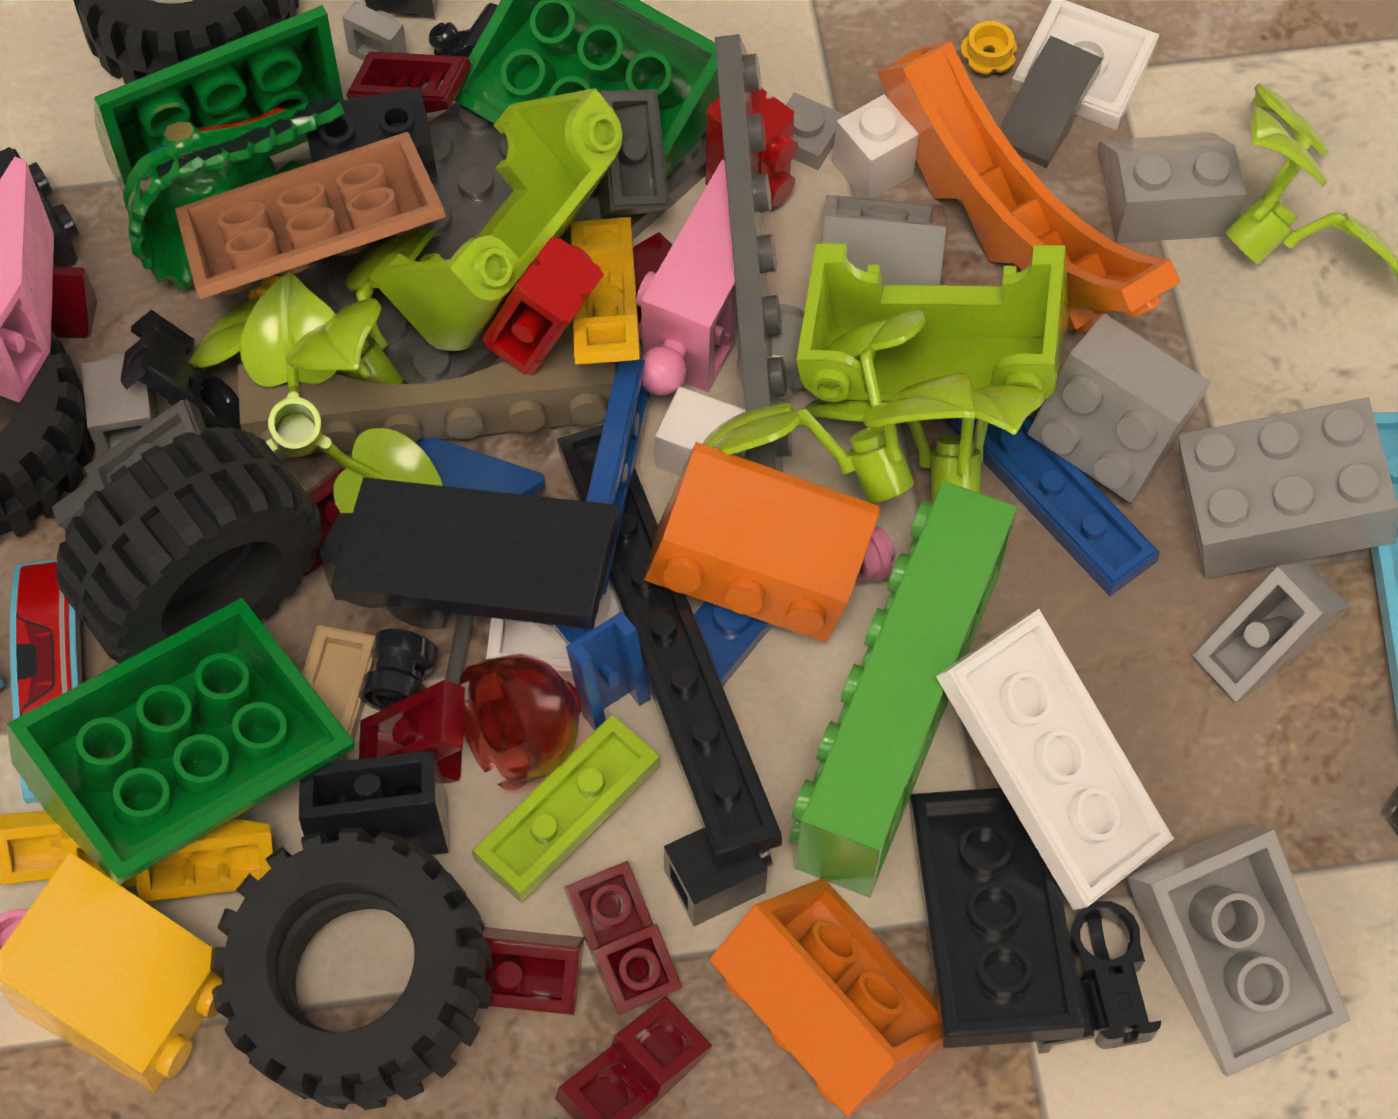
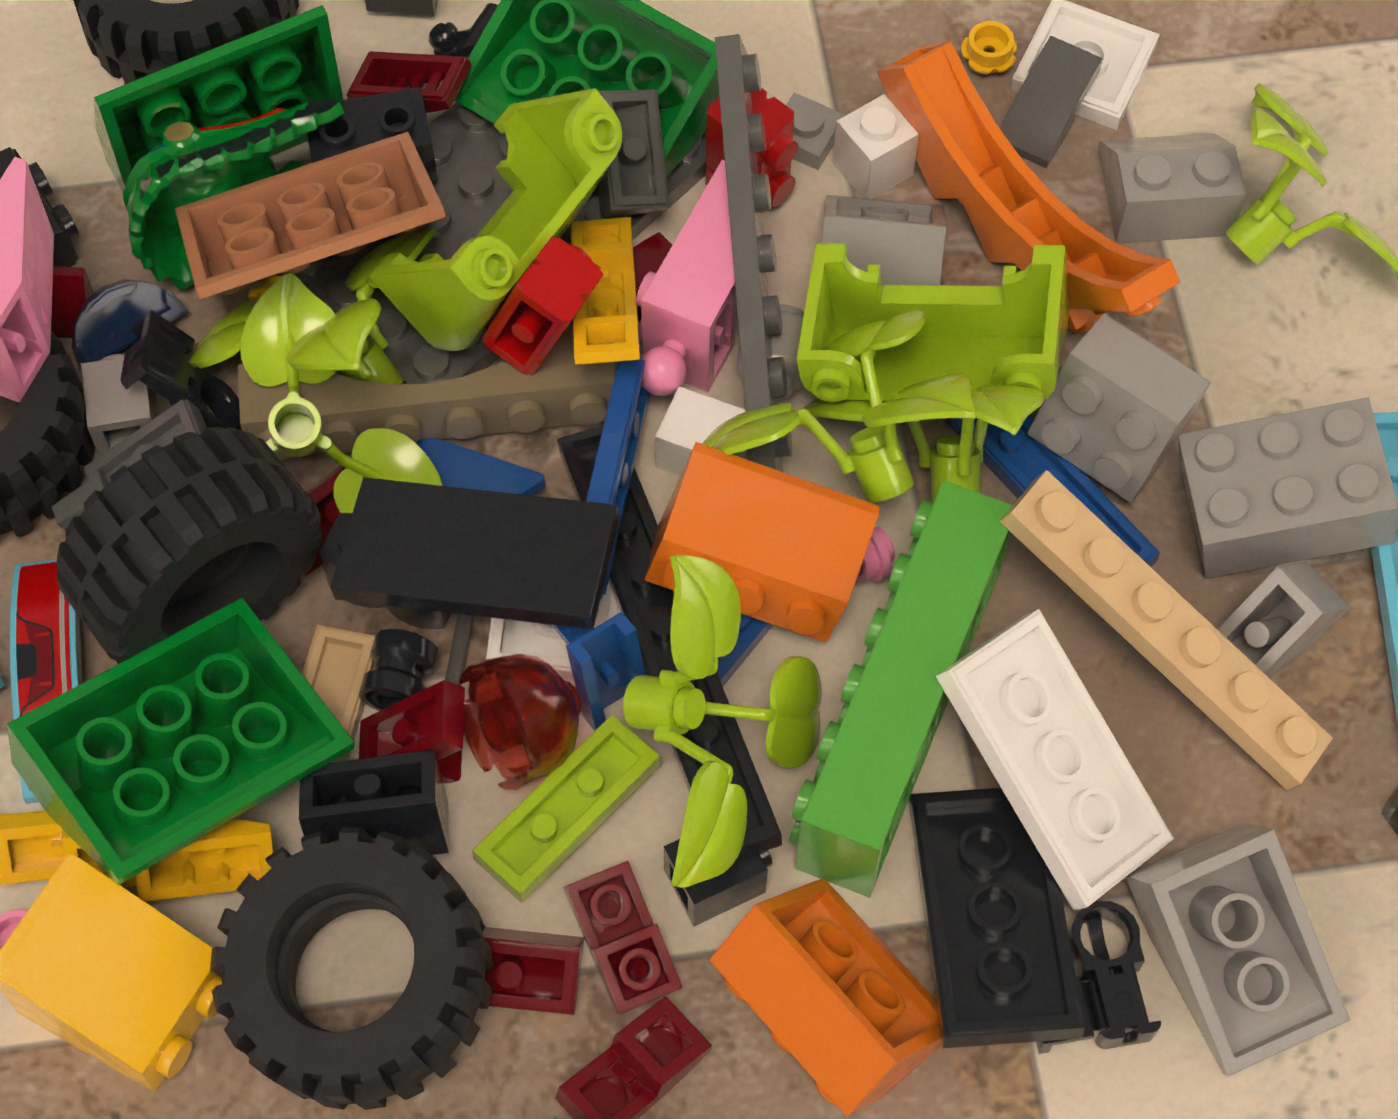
(107, 317): none -> dark blue plate
(372, 31): light grey plate -> none
(701, 629): none -> lime plant
(1167, 630): none -> tan plate

